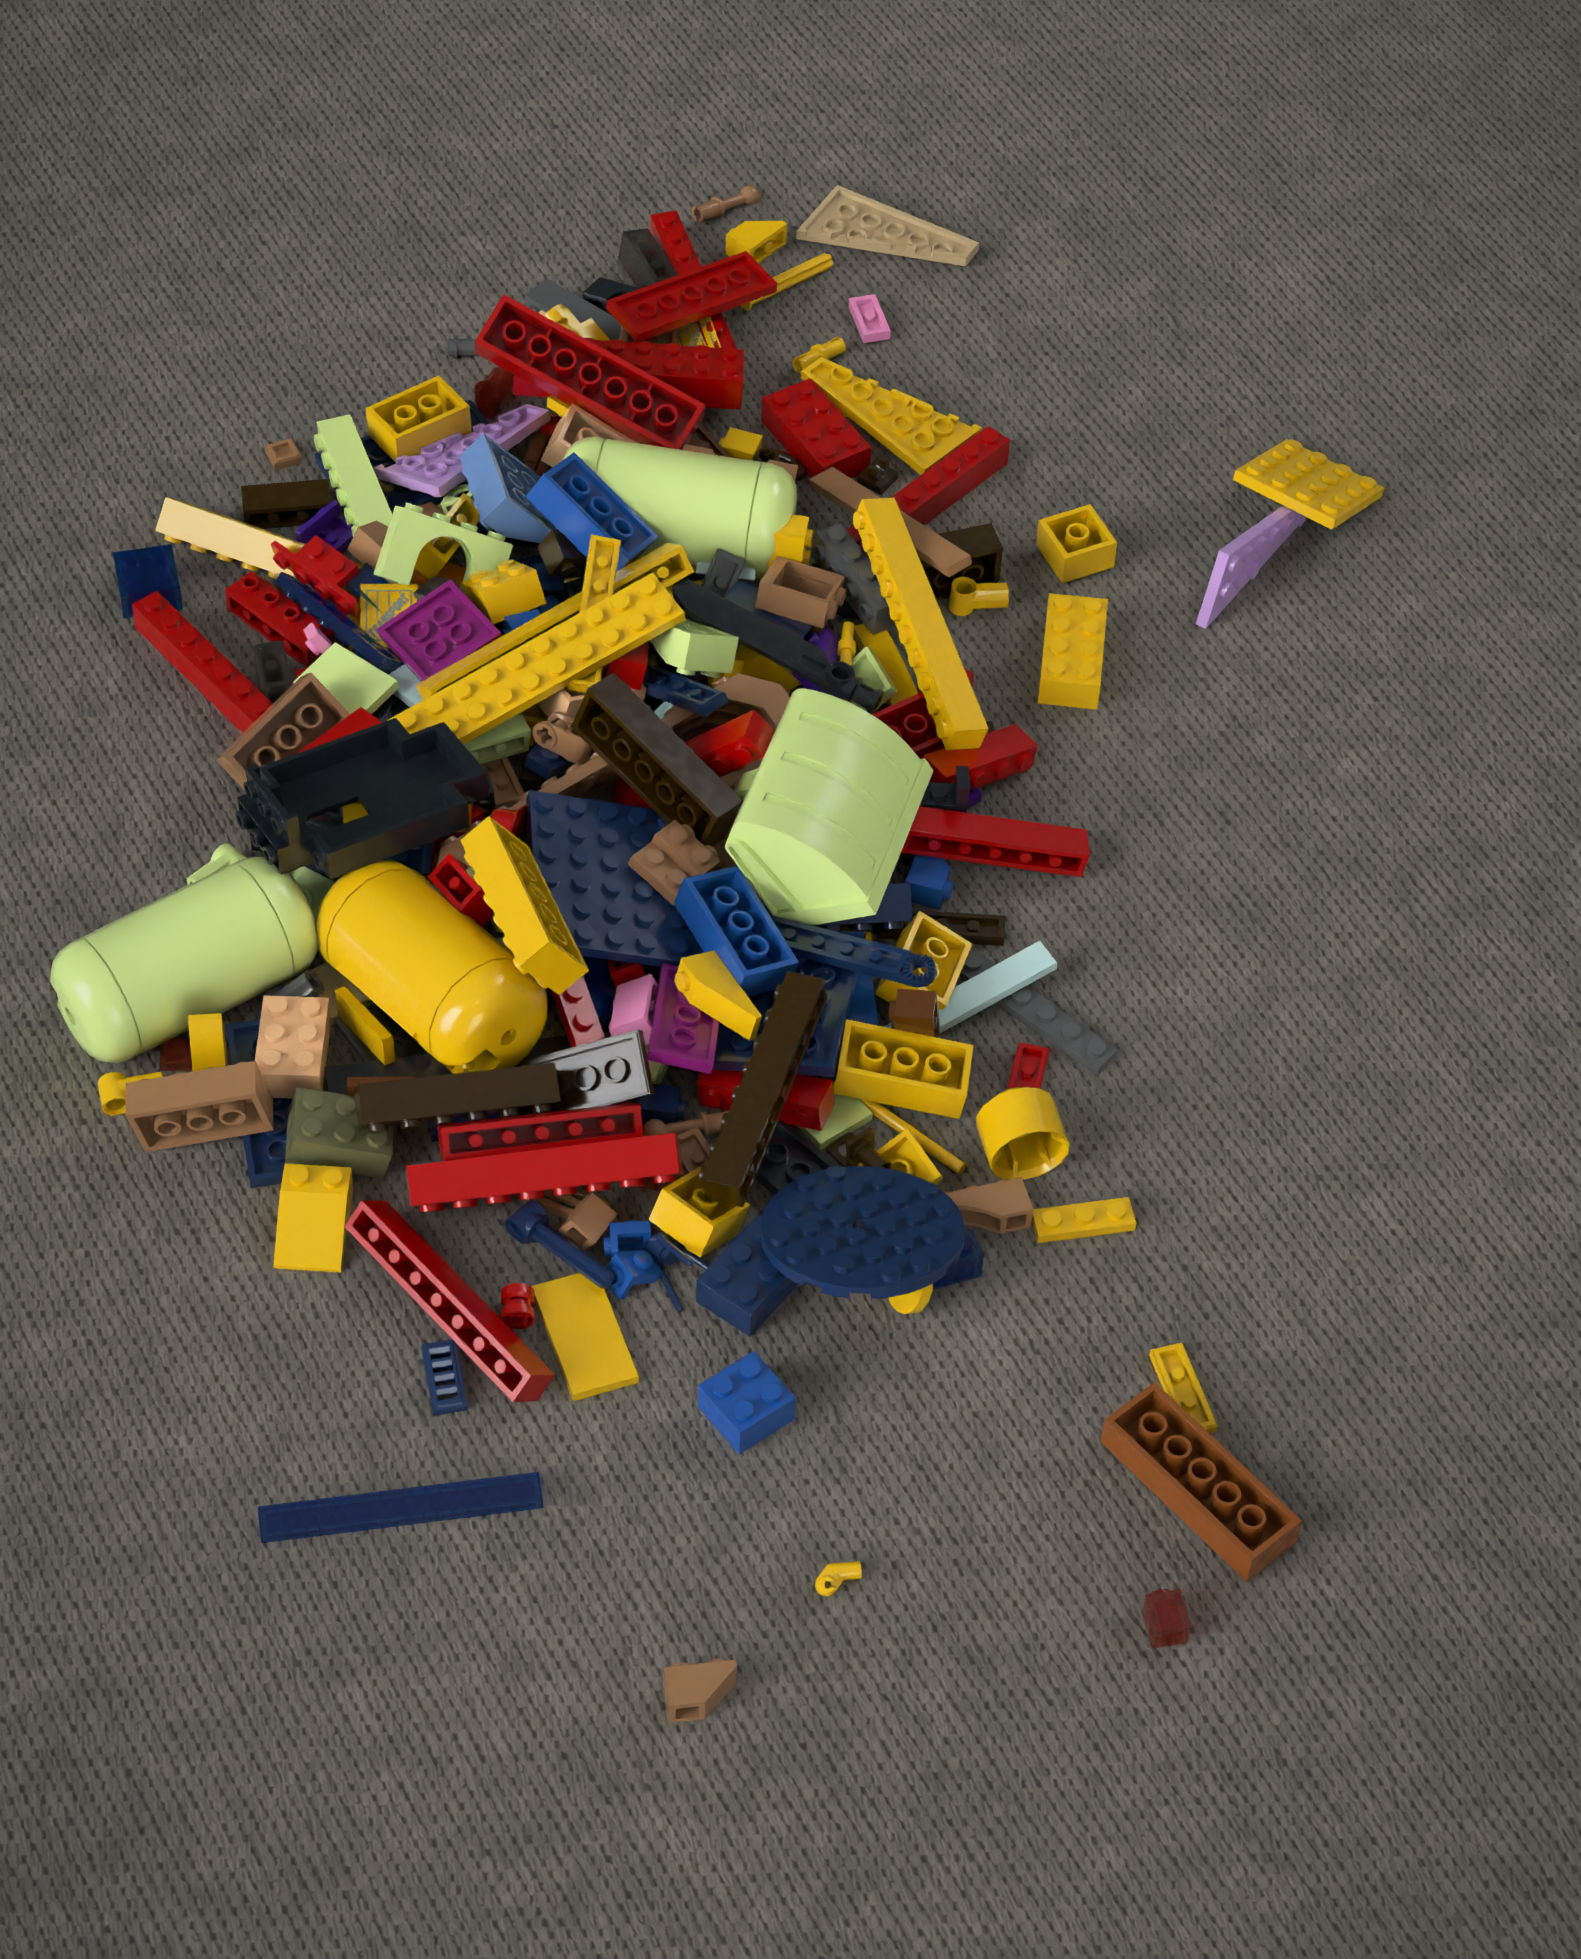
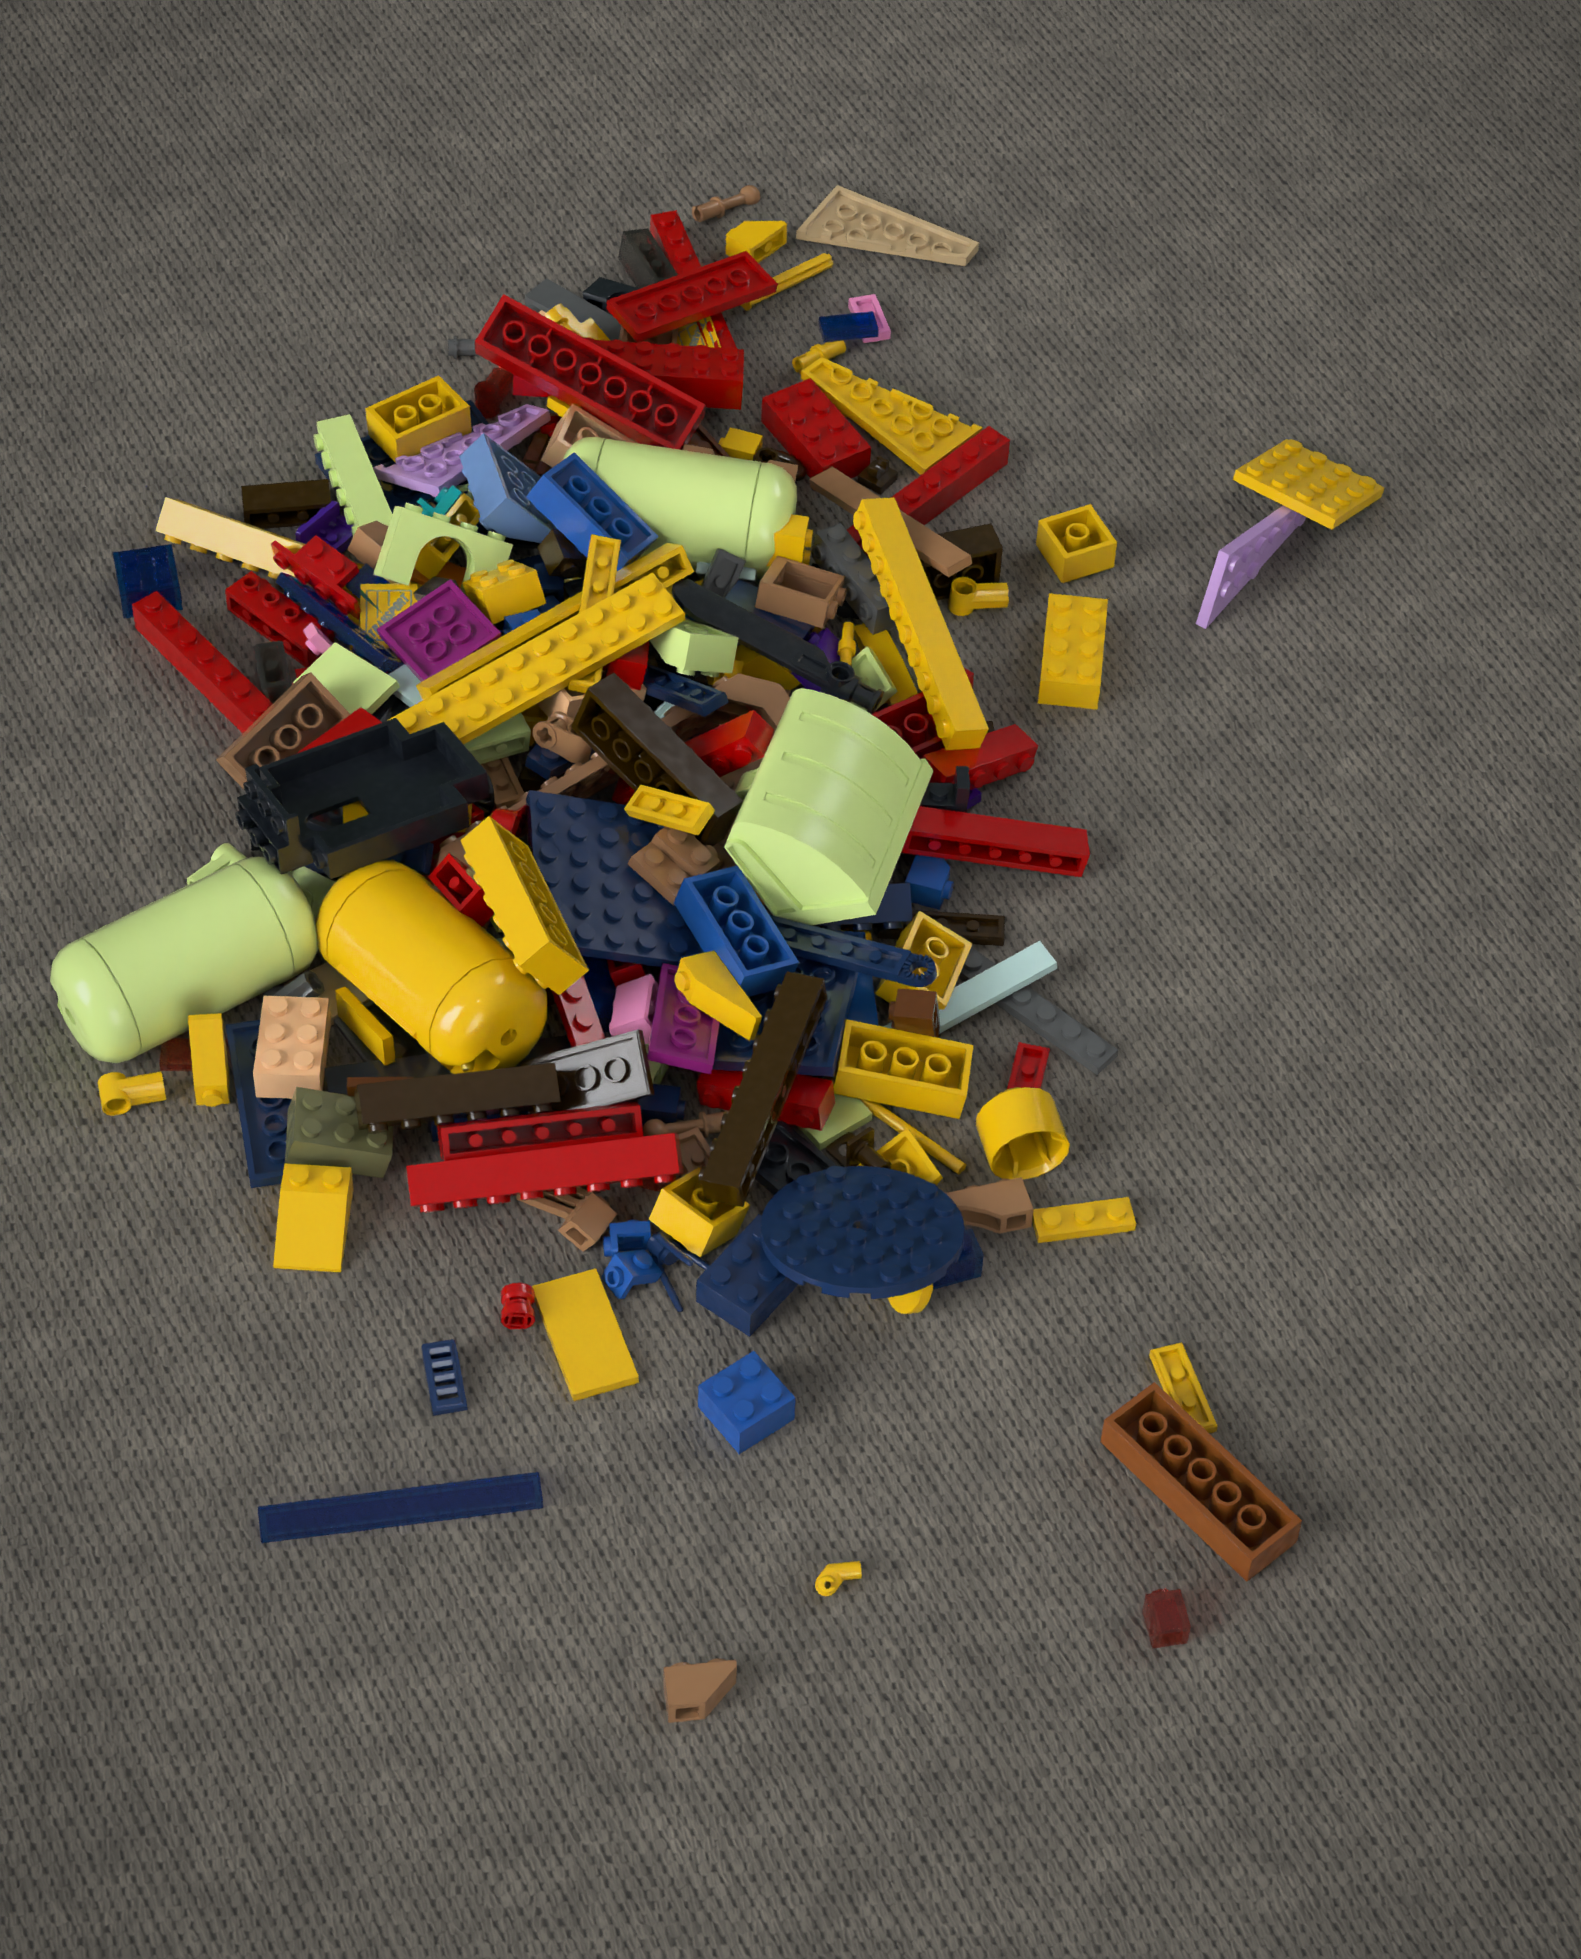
(199, 1106): medium nougat brick -> none
(283, 454): medium nougat tile -> none
(445, 500): none -> teal bracket
(449, 1301): red brick -> none
(532, 1225): dark blue axle -> none
(669, 809): none -> yellow plate
(848, 326): none -> clear blue tile

